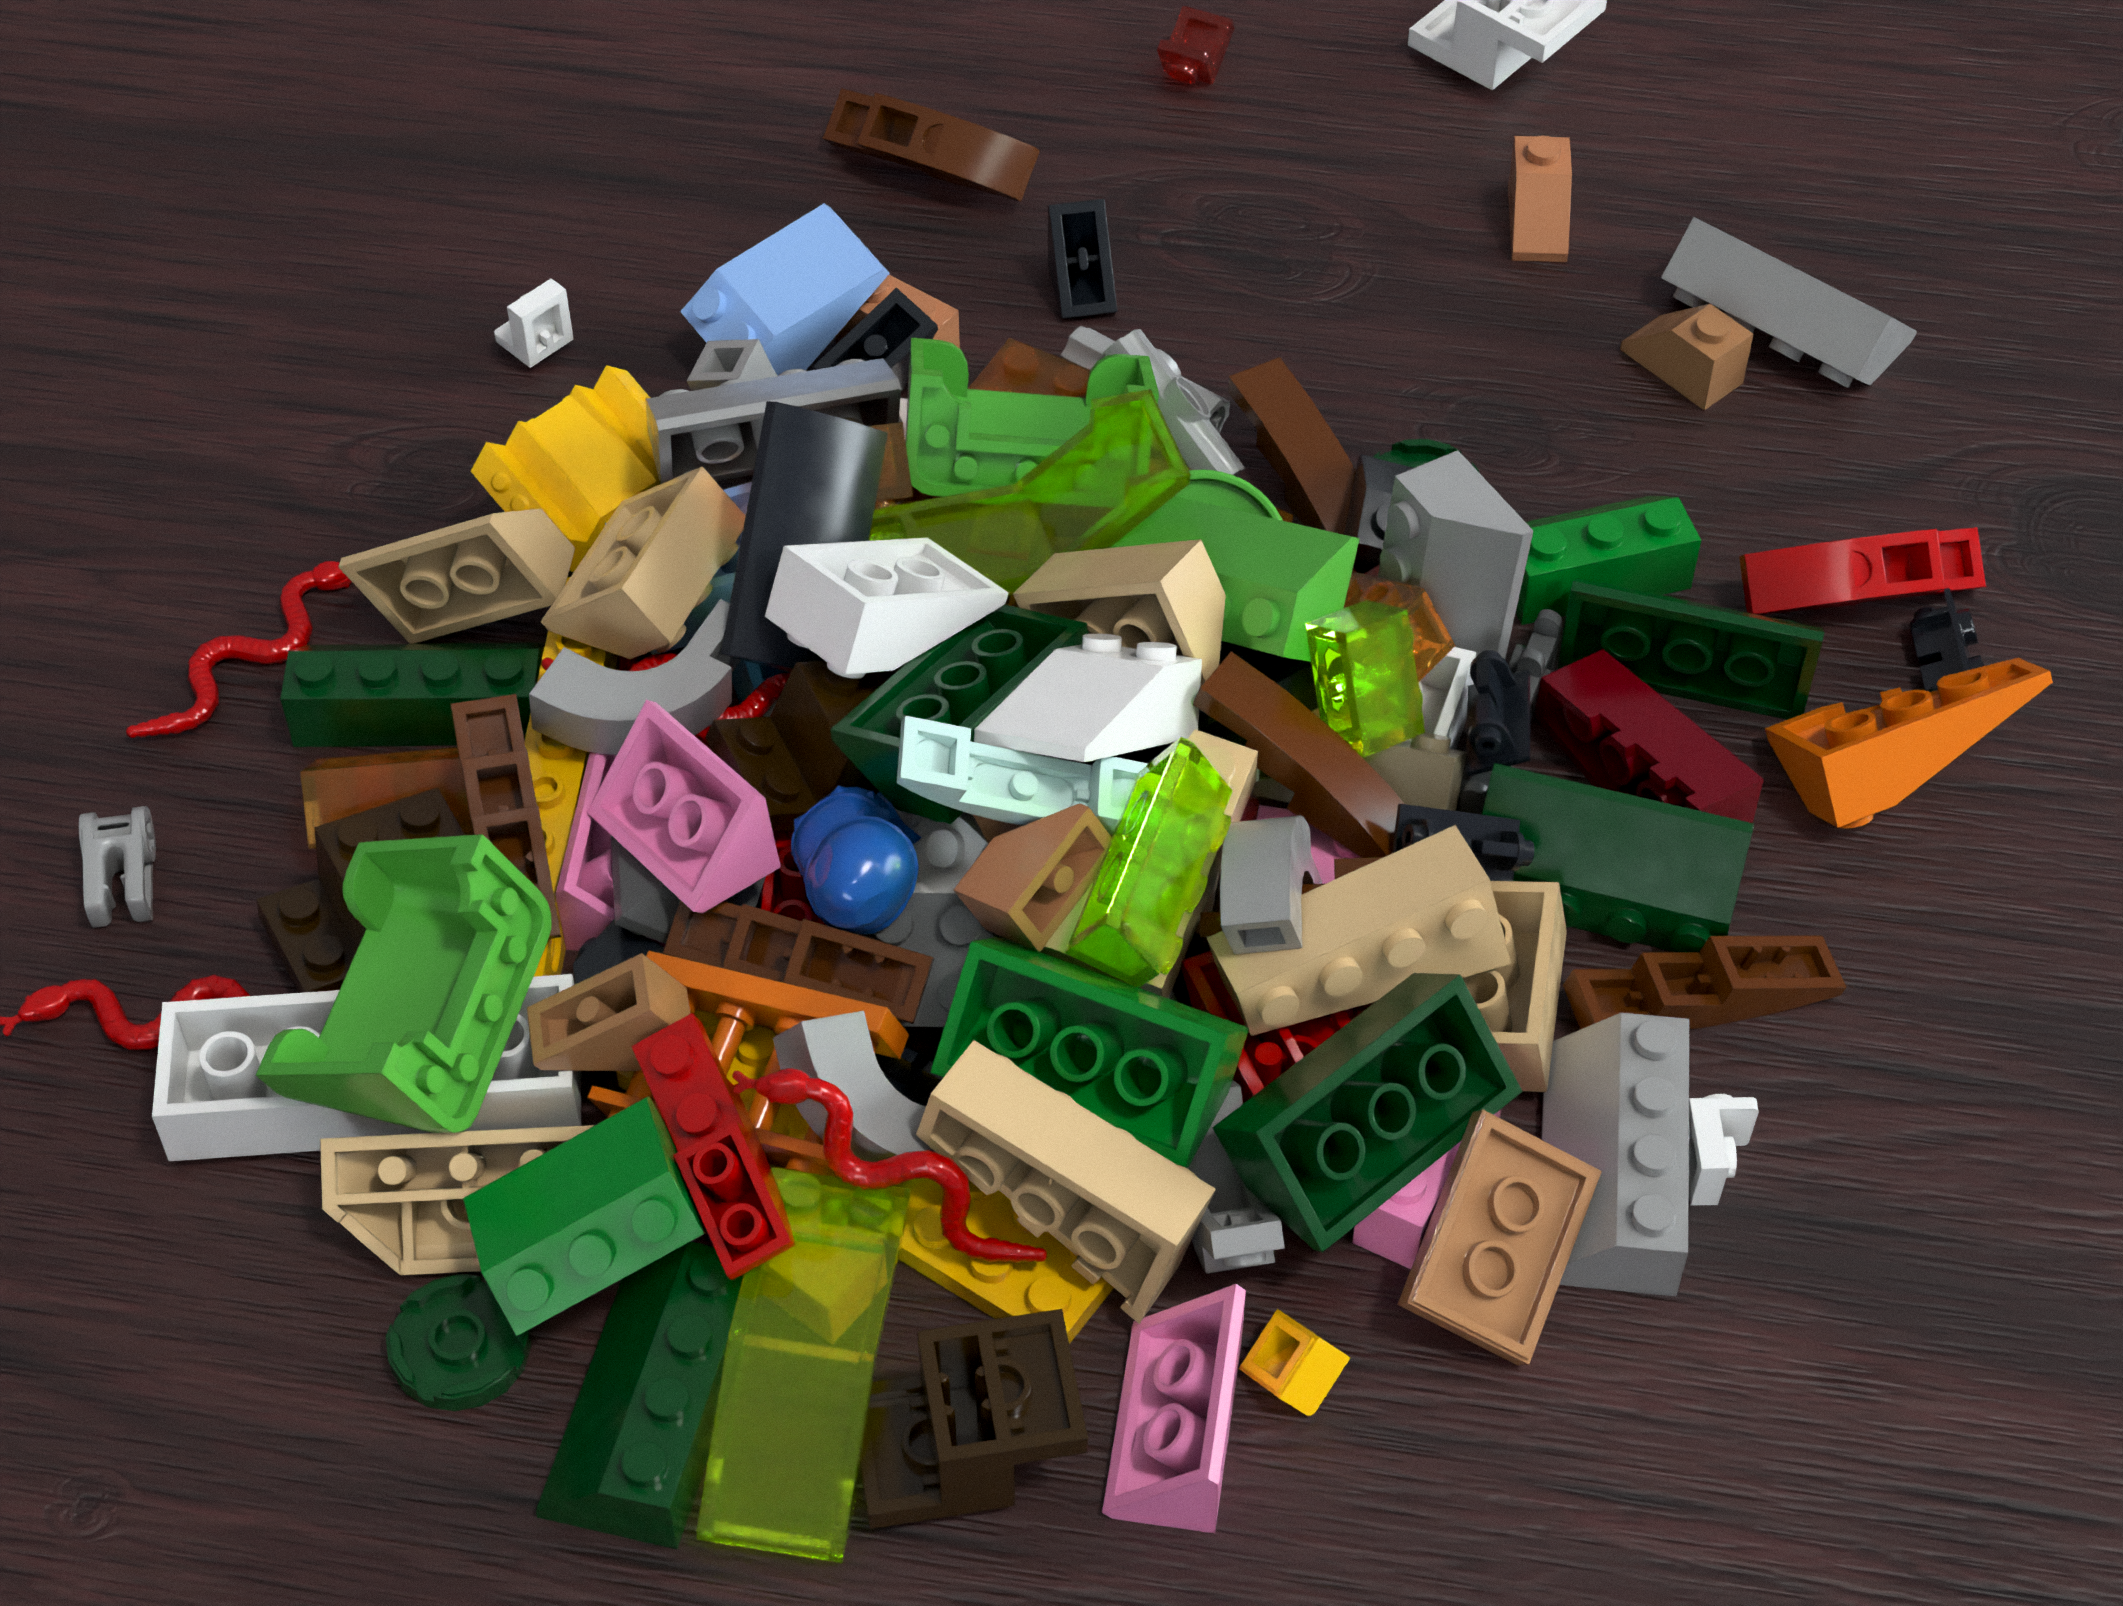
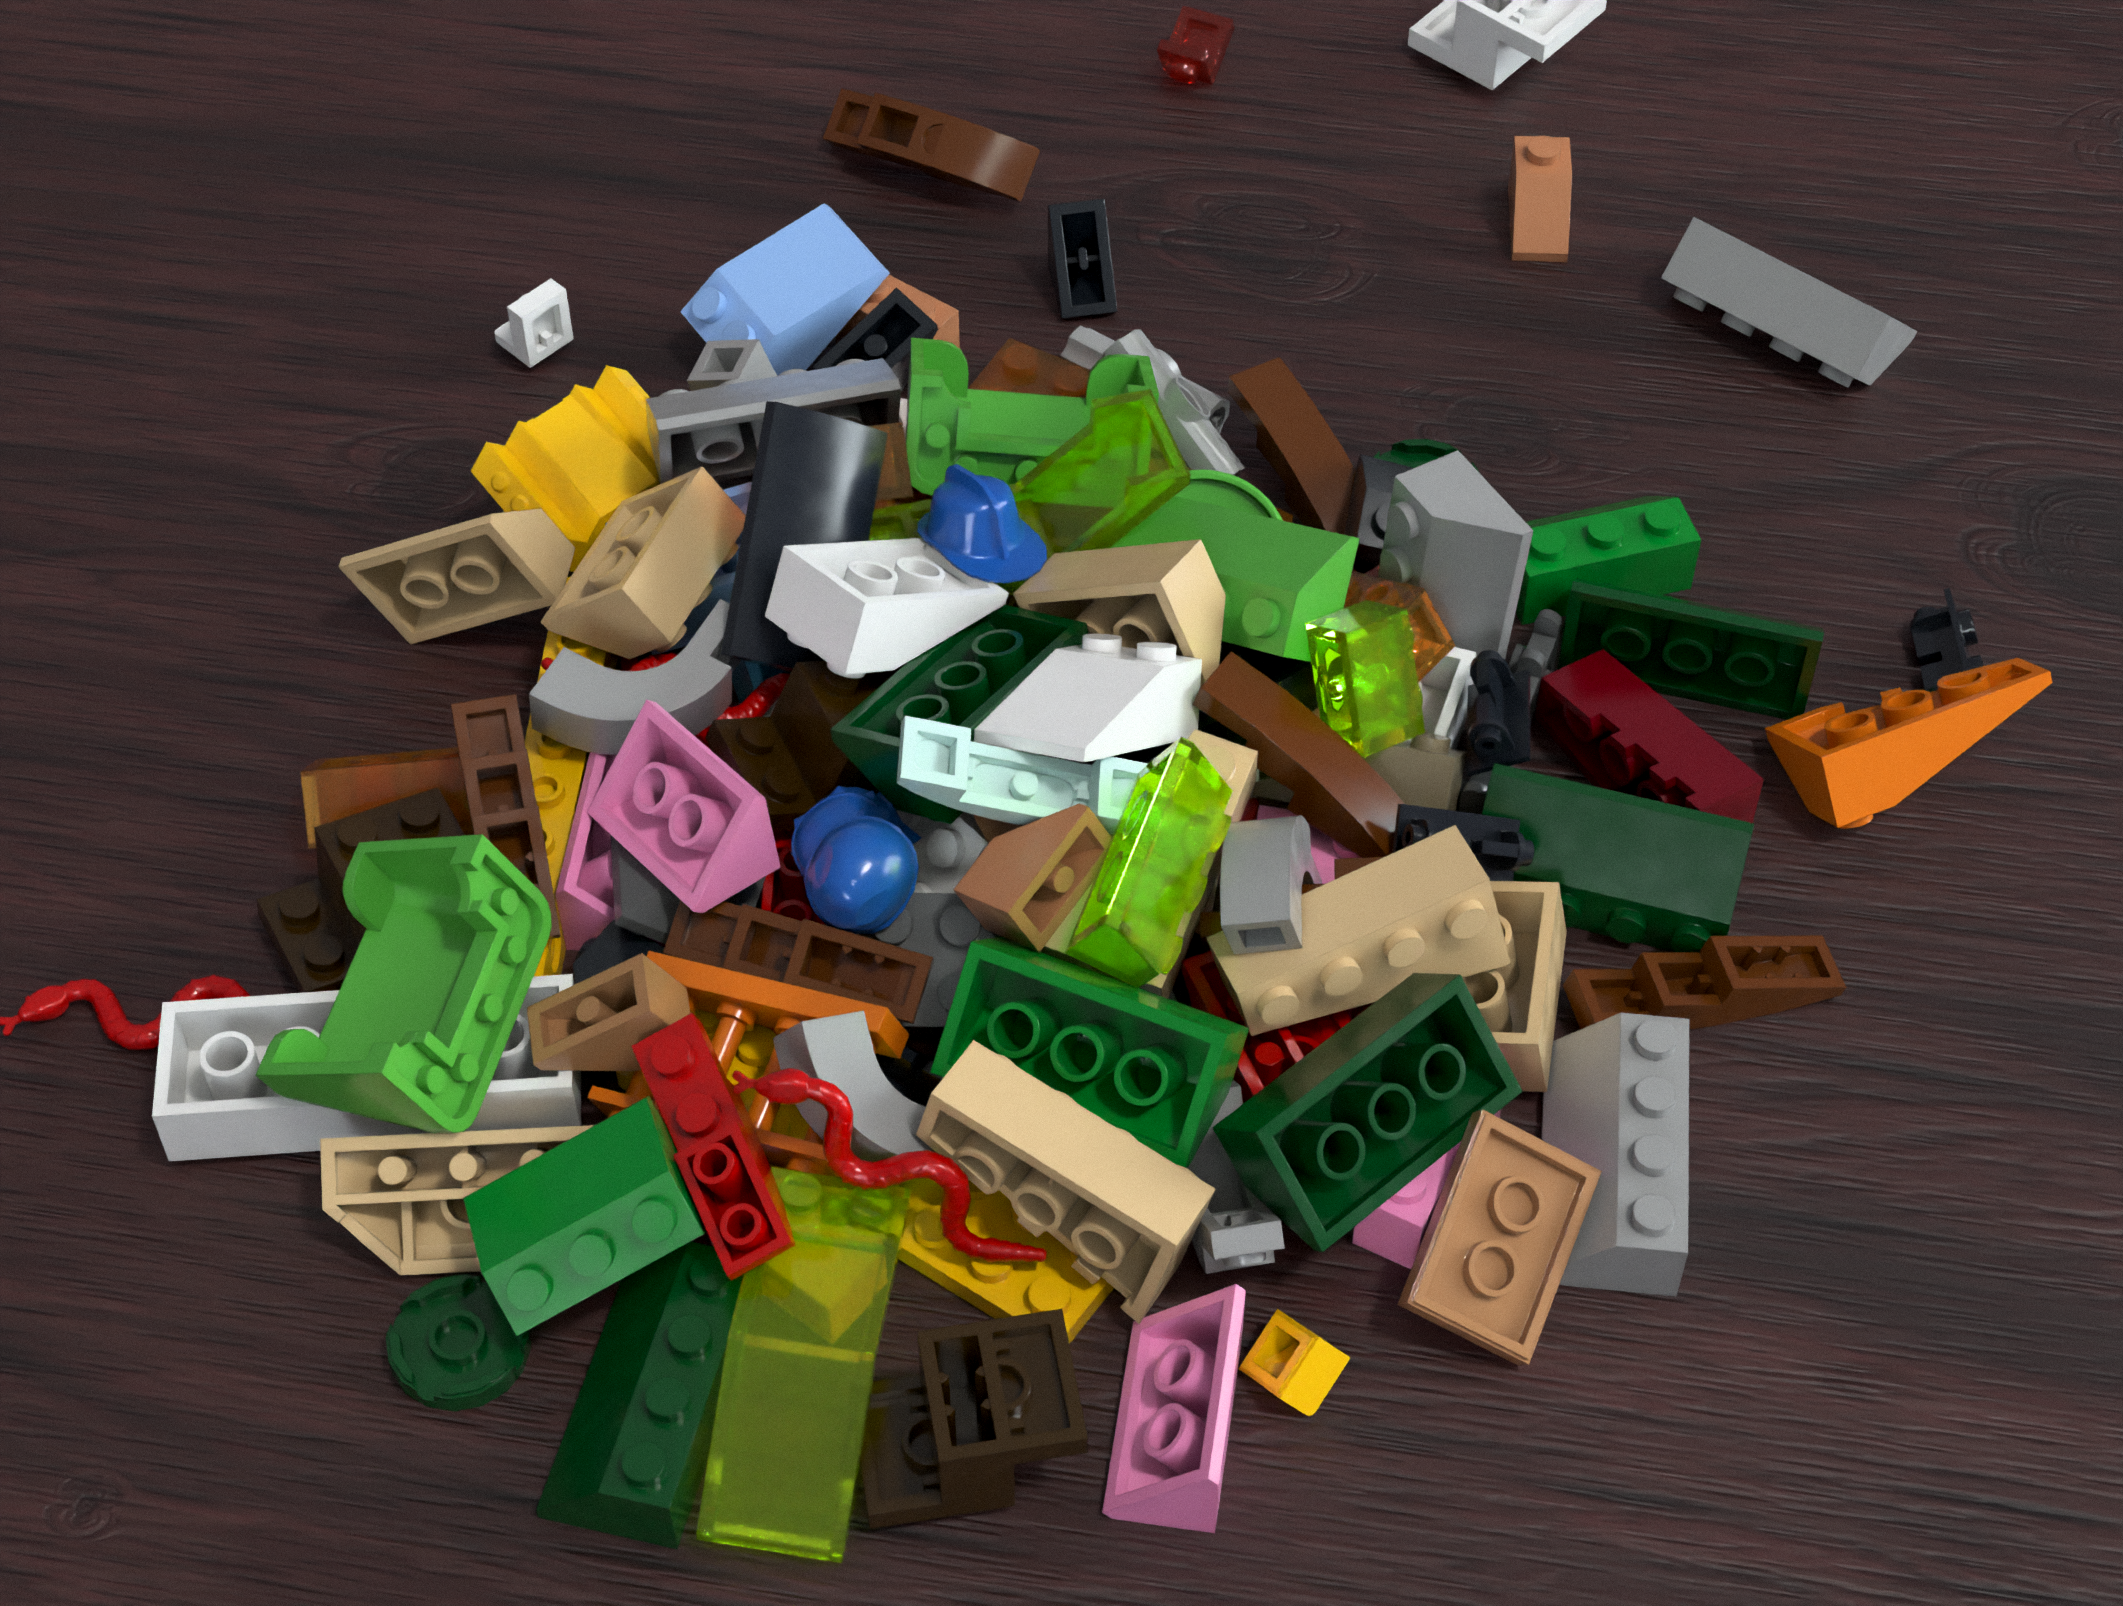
(114, 846): light grey piece -> none
(324, 576): red animal -> none
(398, 690): dark green slope -> none
(980, 529): none -> blue piece
(1694, 352): medium nougat slope -> none
(1715, 1130): white bracket -> none
(1862, 570): red slope -> none

